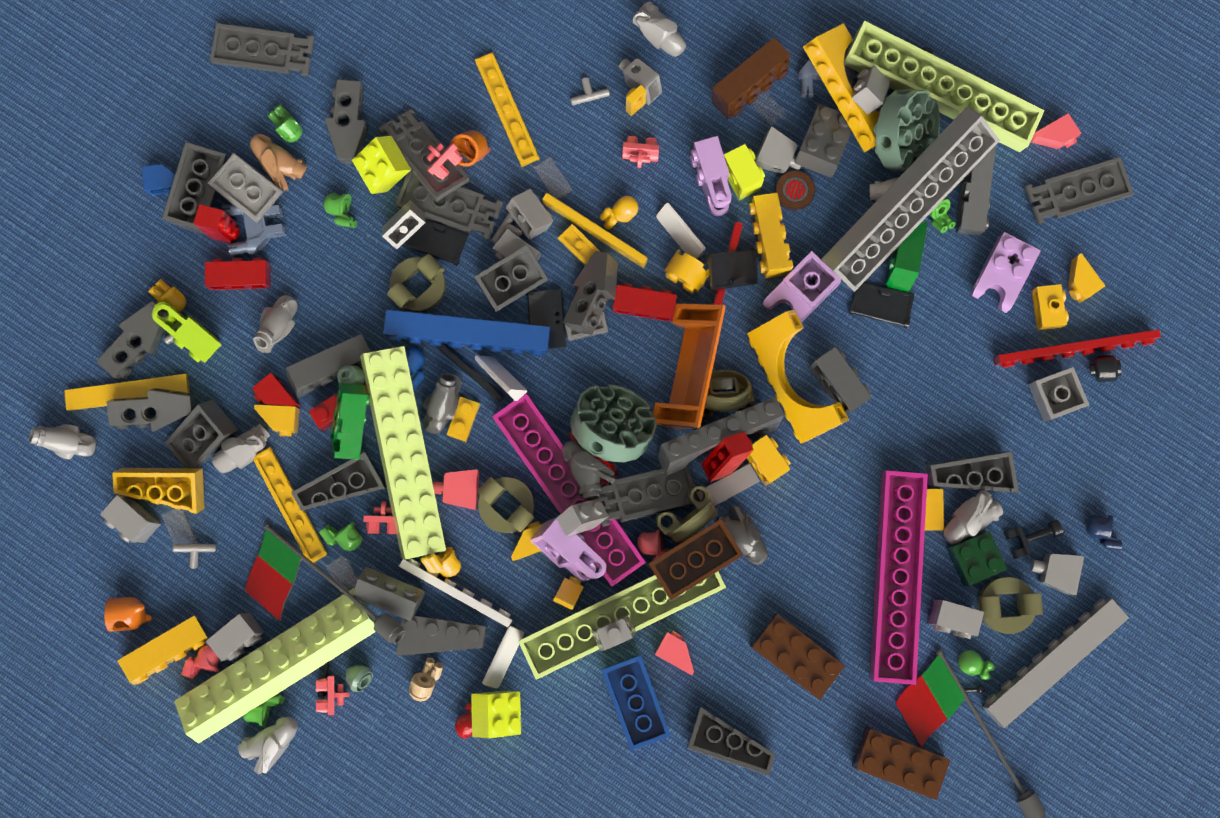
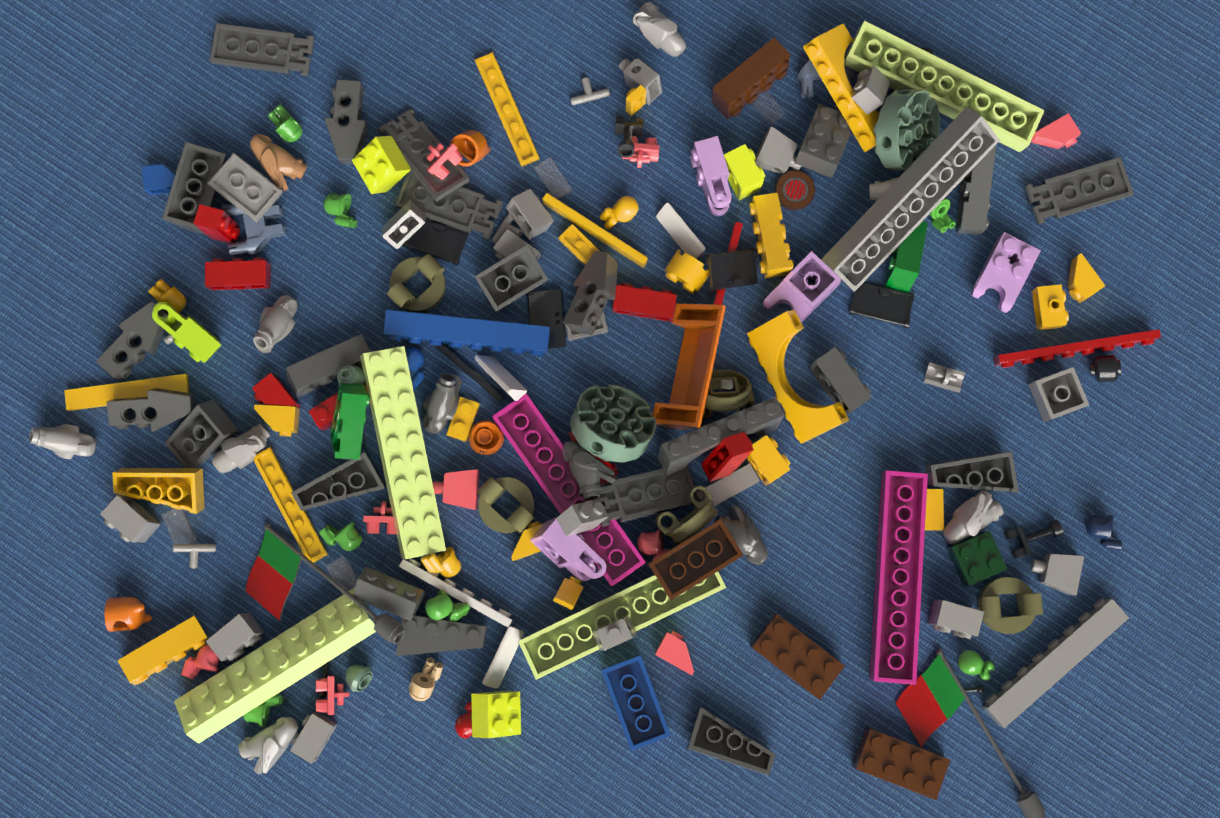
(313, 737): none -> light grey brick
(442, 606): none -> bright green piece
(480, 440): none -> orange hat
(626, 146): none -> black bar
(943, 377): none -> light grey hips

